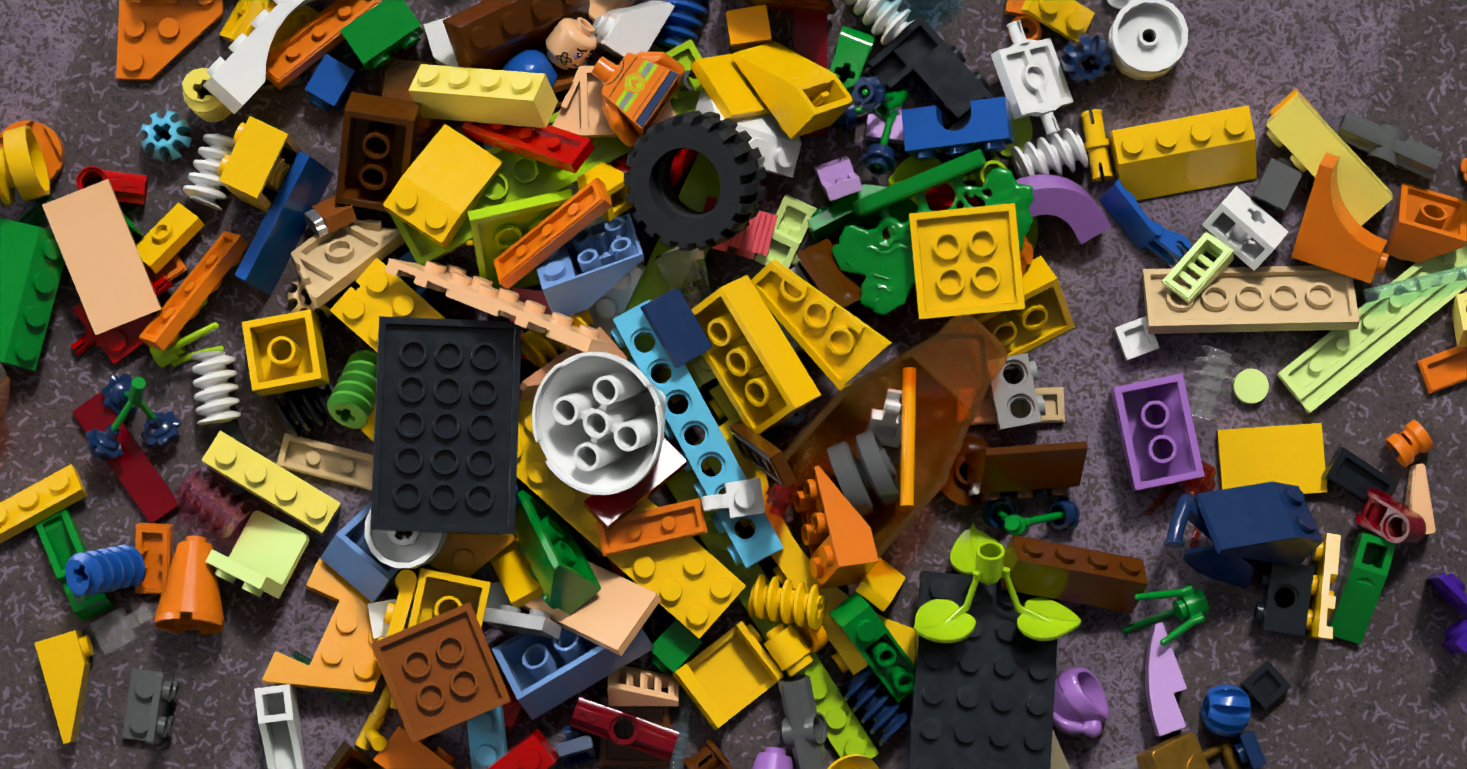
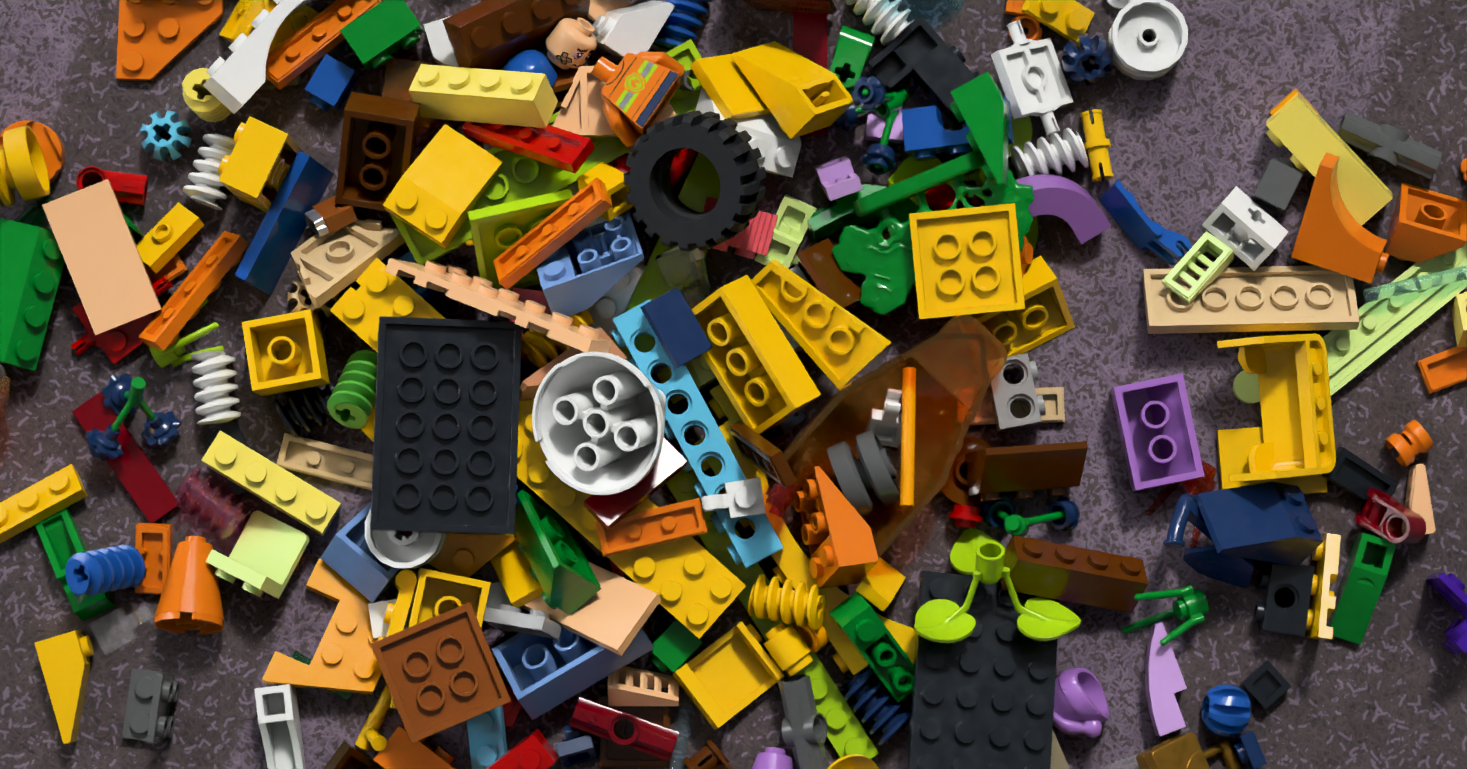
(748, 27): light orange panel -> none
(965, 516): none -> red plate
(987, 117): none -> green slope
(1134, 339): white plate -> none
(1185, 153): yellow slope -> none
(1209, 383): clear piece -> none
(1292, 403): none -> yellow windscreen

